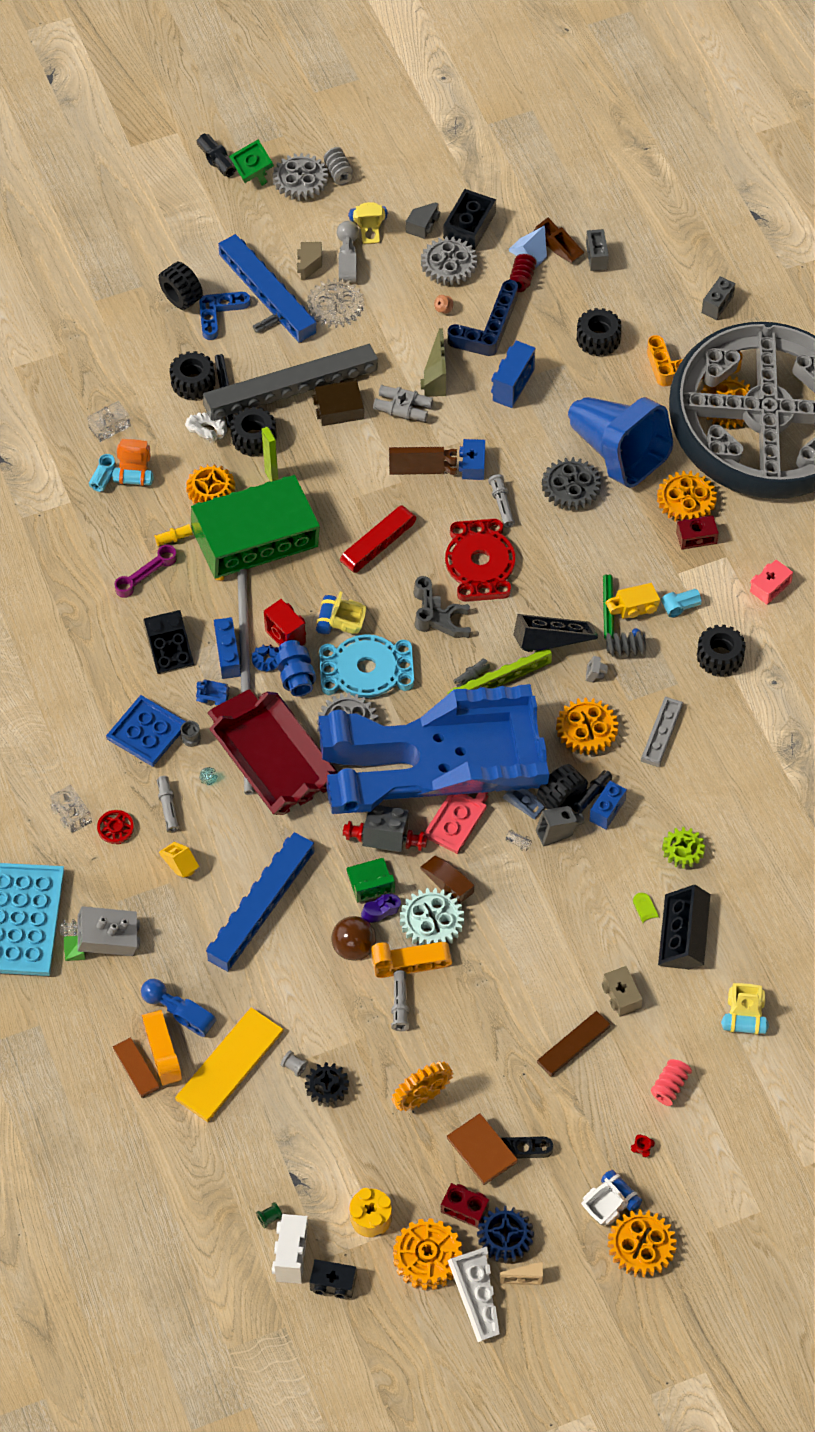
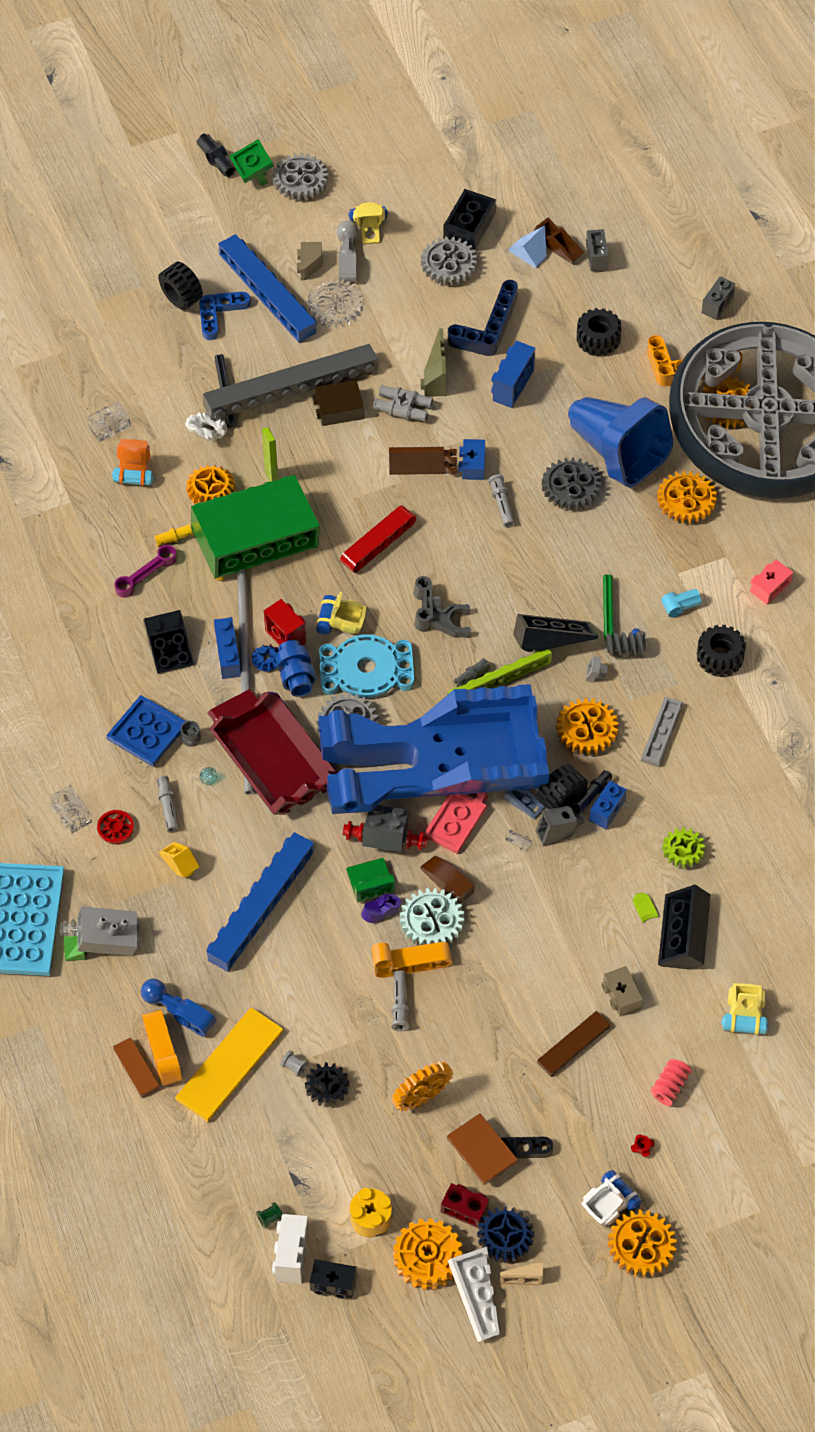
(103, 473): medium azure piece -> none
(192, 364): black tyre -> none
(212, 691): blue piece -> none
(251, 420): black tyre -> none
(266, 323): dark grey axle -> none
(338, 165): light grey piece -> none
(353, 938): reddish brown piece -> none
(422, 220): dark grey slope -> none
(443, 304): nougat wheel -> none
(475, 576): red piece -> none
(523, 271): dark red piece -> none
(634, 601): yellow brick -> none
(688, 534): dark red brick -> none

